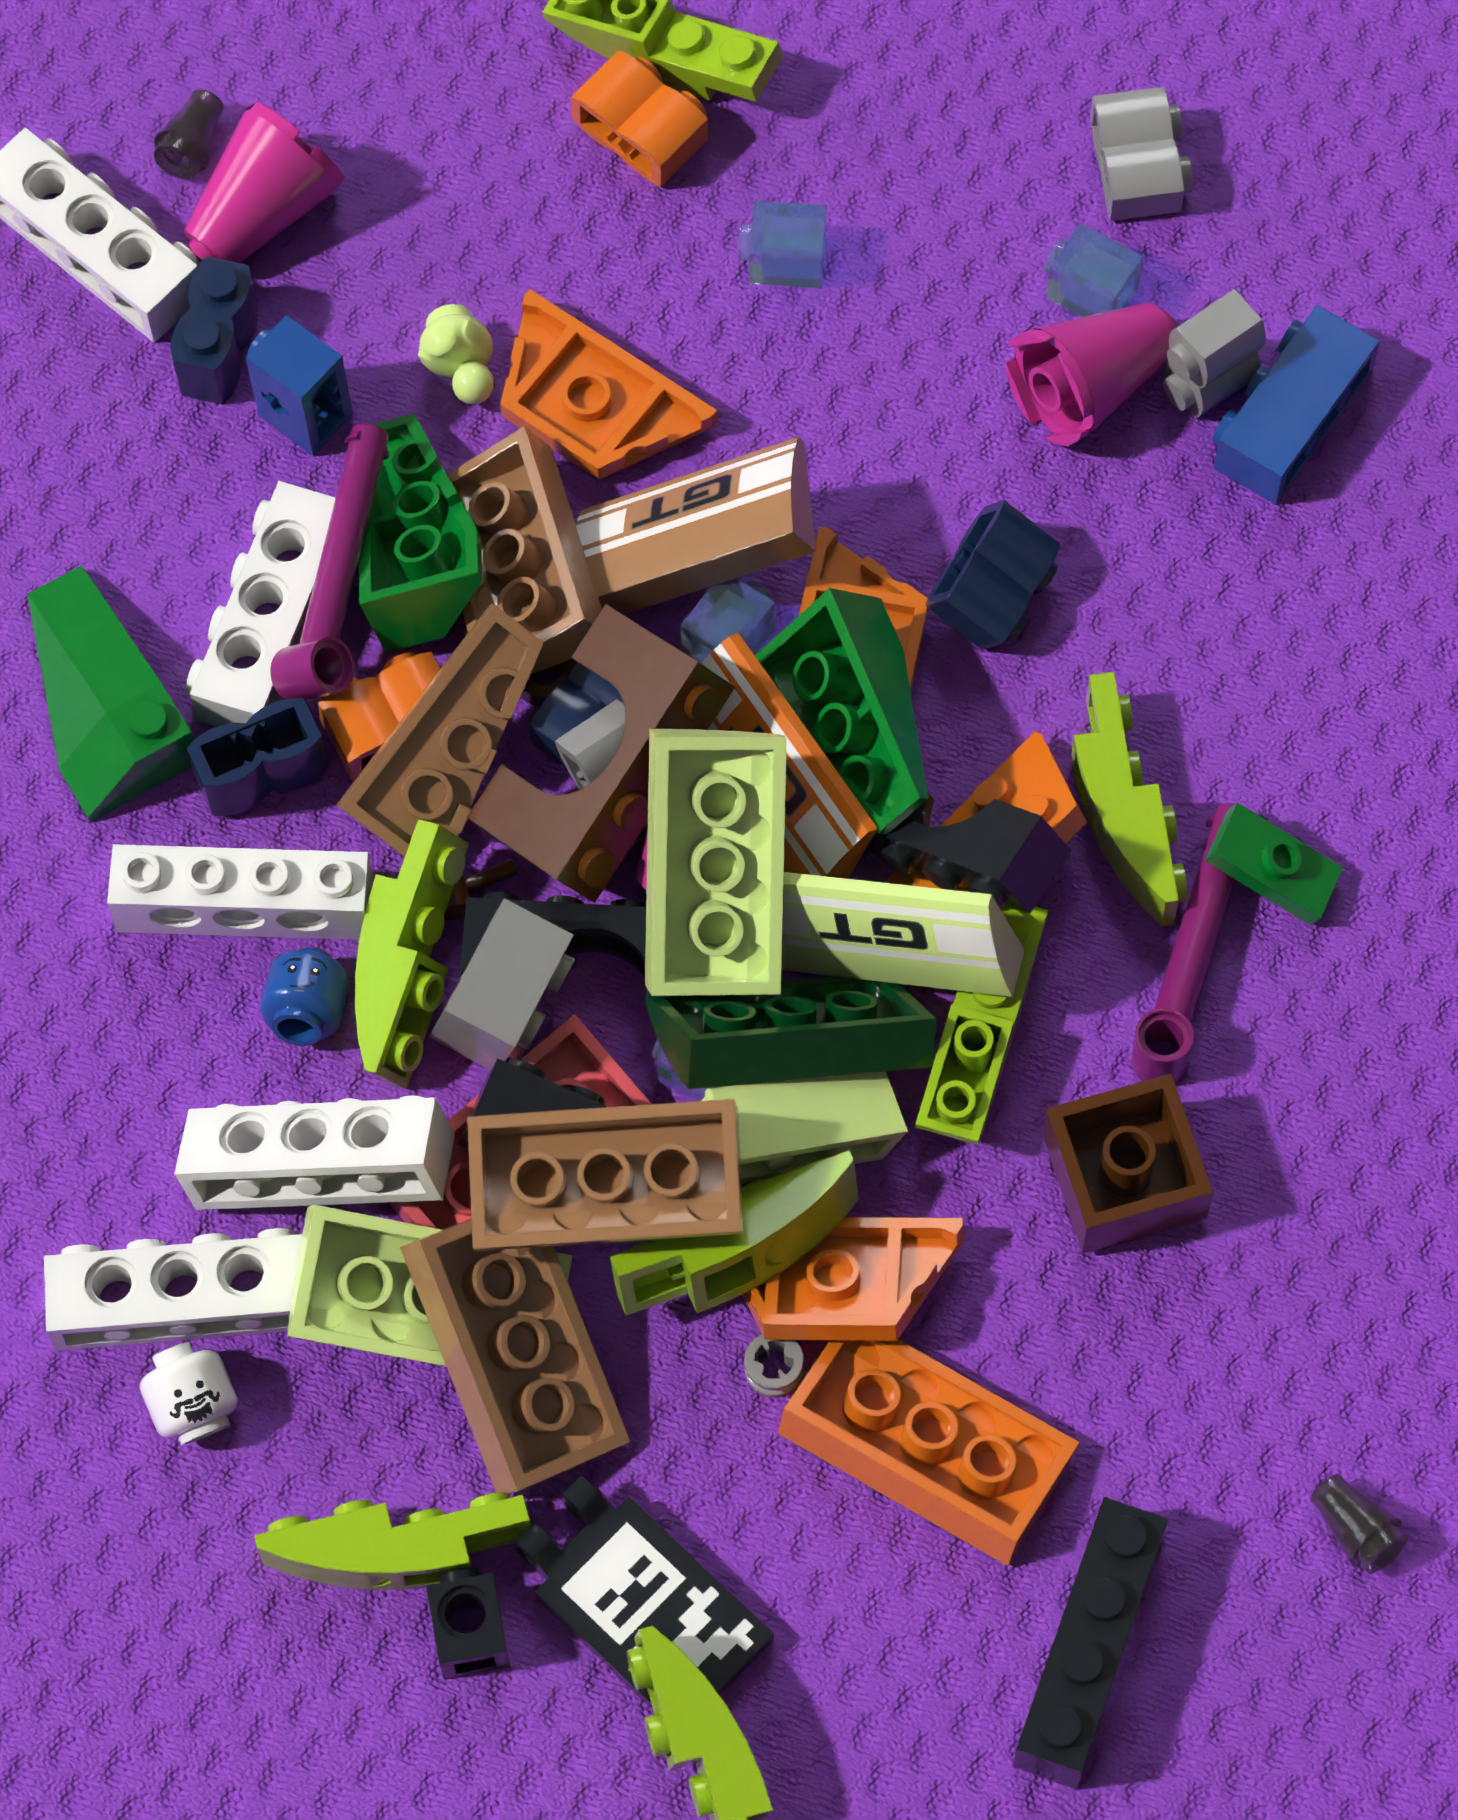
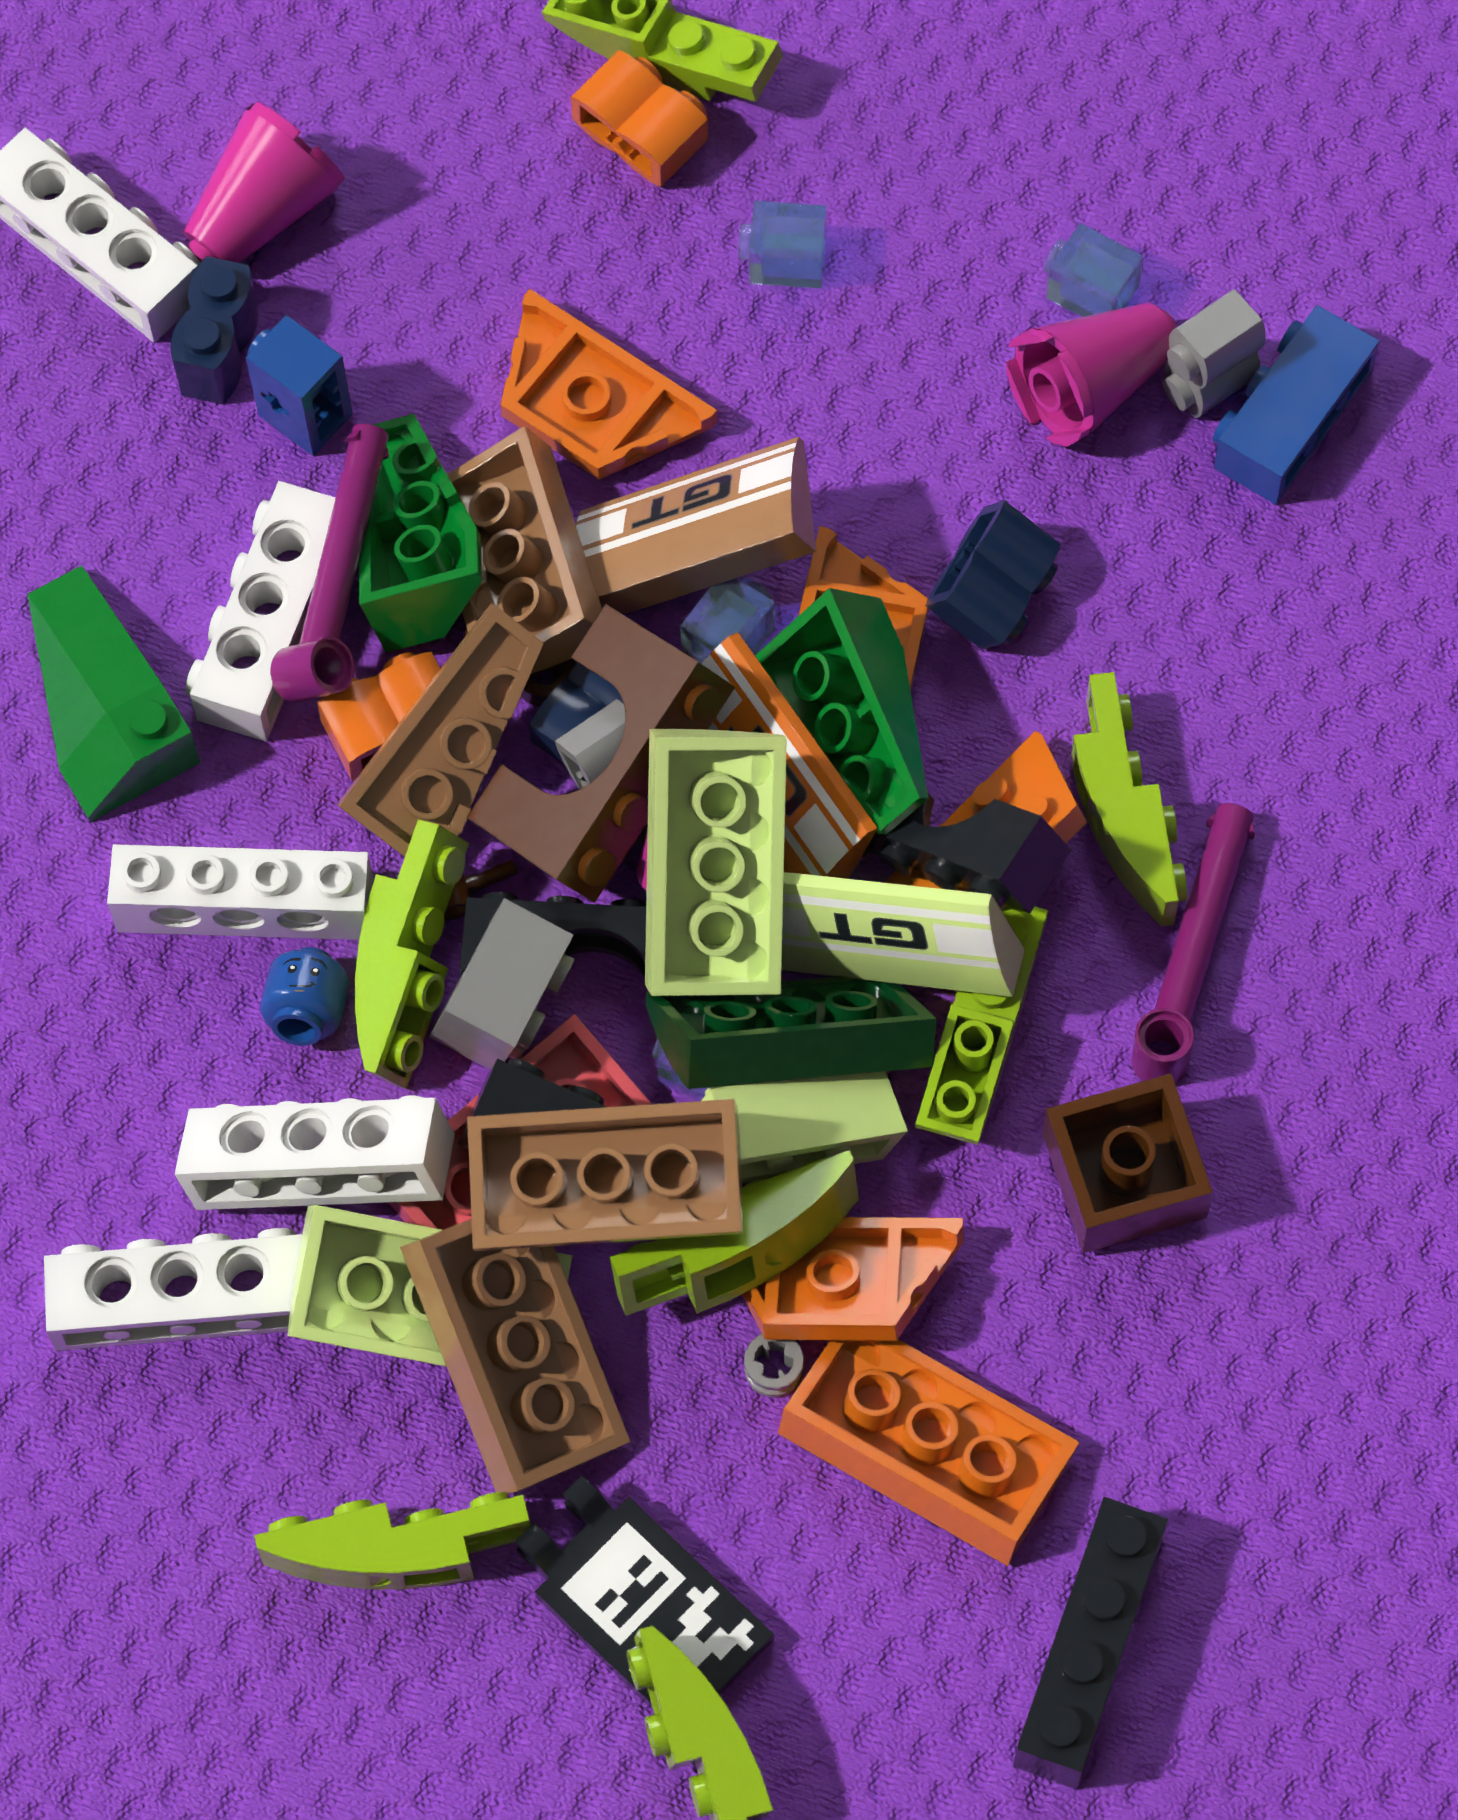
(188, 138): clear smoke cone -> none
(188, 1393): white head -> none
(268, 753): dark blue brick -> none
(458, 349): yellowish green animal -> none
(474, 1651): black brick -> none
(1139, 153): light grey brick -> none
(1273, 864): green plate -> none
(1360, 1525): clear smoke cone -> none

